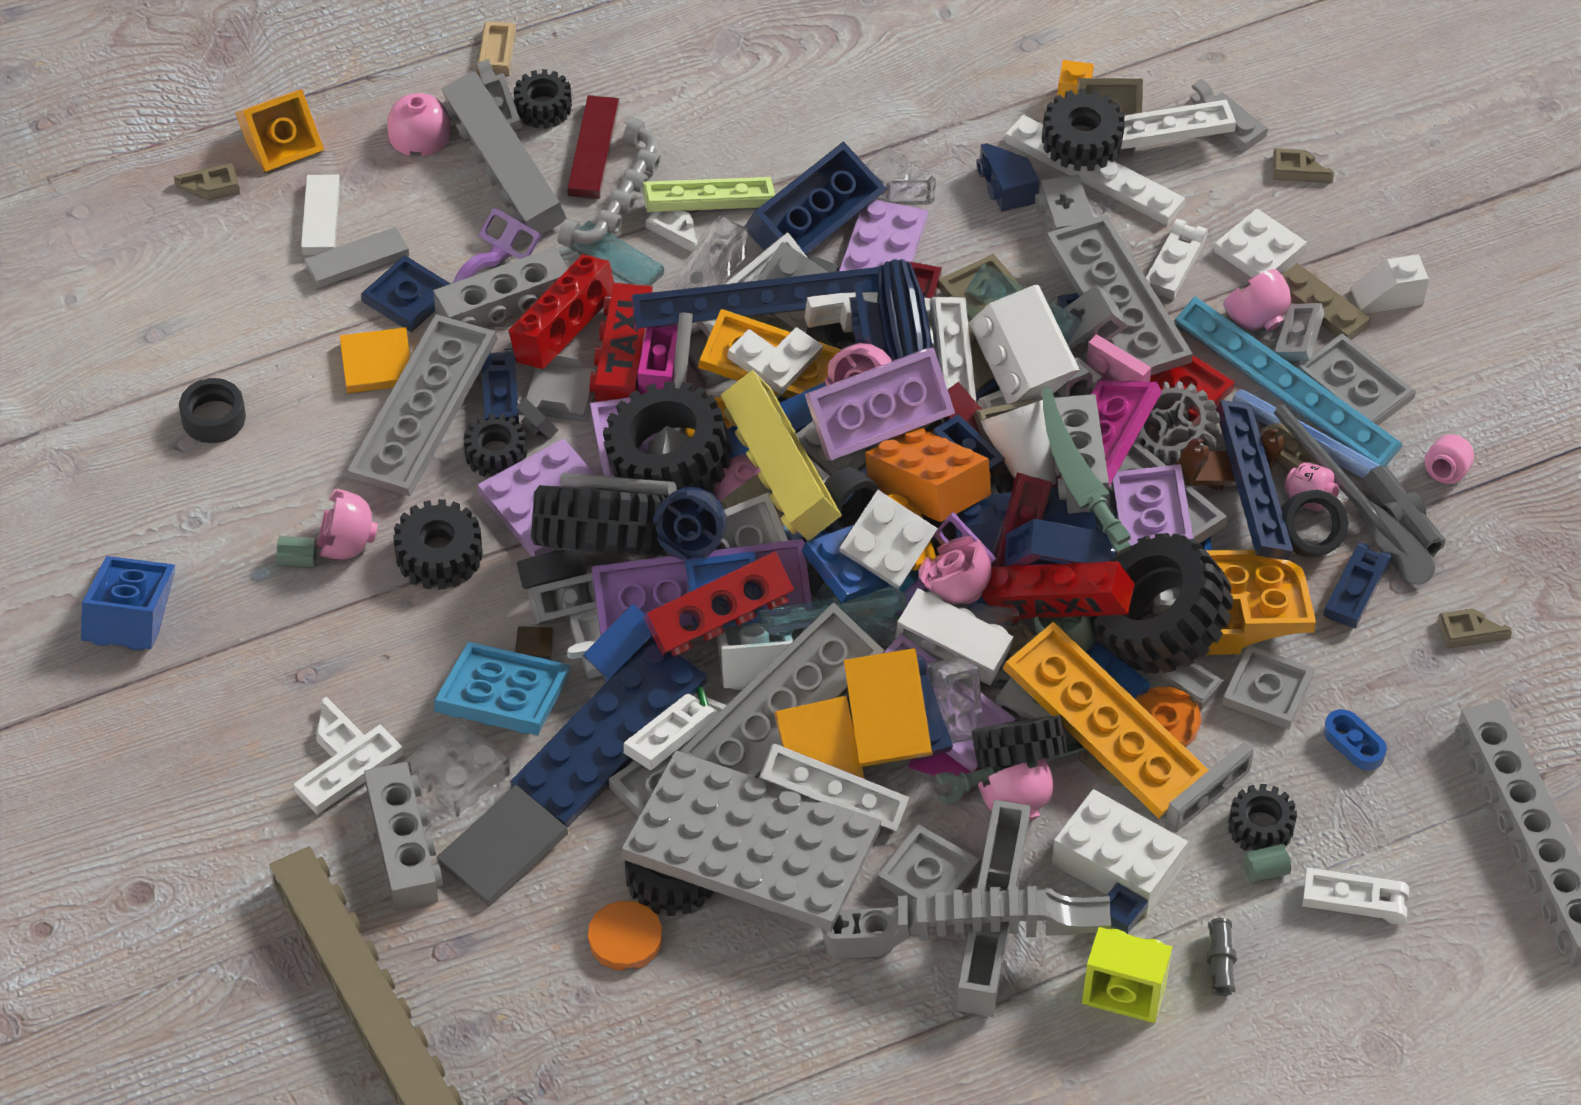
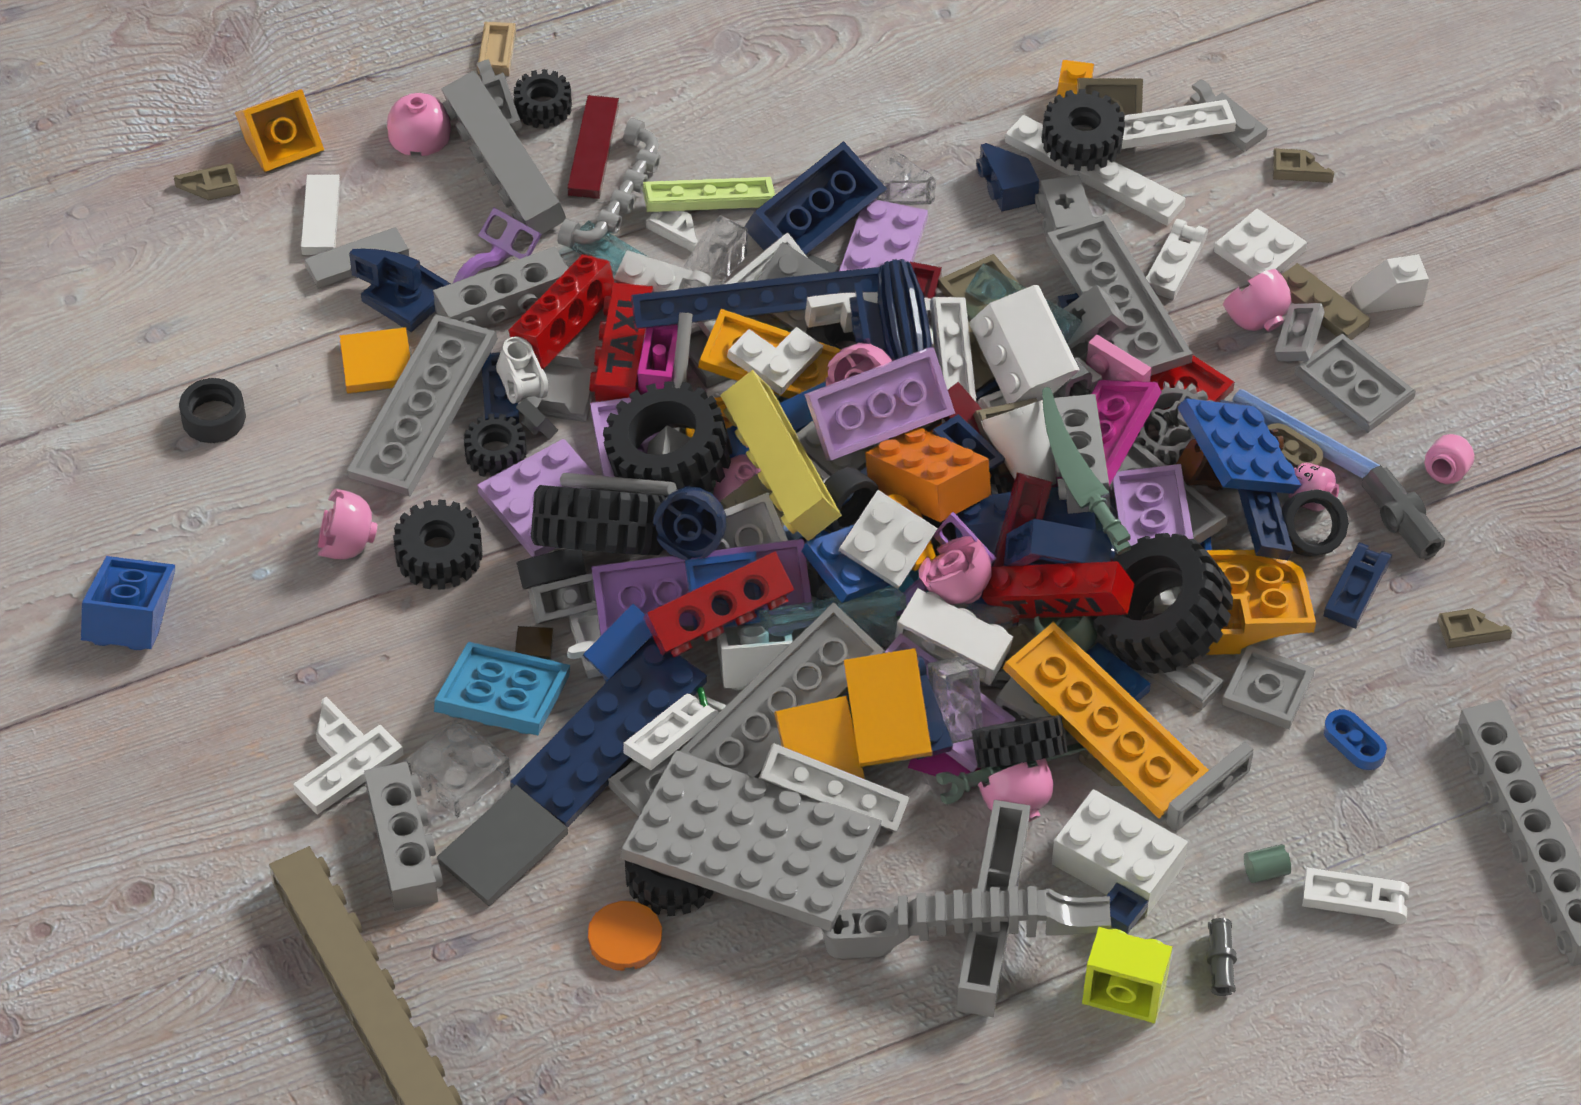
(297, 551): sand green piece -> none
(378, 265): none -> dark blue slope
(521, 371): none -> white piece
(663, 276): none -> white plate
(927, 865): light grey plate -> none
(1173, 711): orange tile -> none
(1239, 446): none -> blue plate
(1265, 802): black tyre -> none
(1287, 382): medium azure tile -> none
(1407, 553): dark grey piece -> none

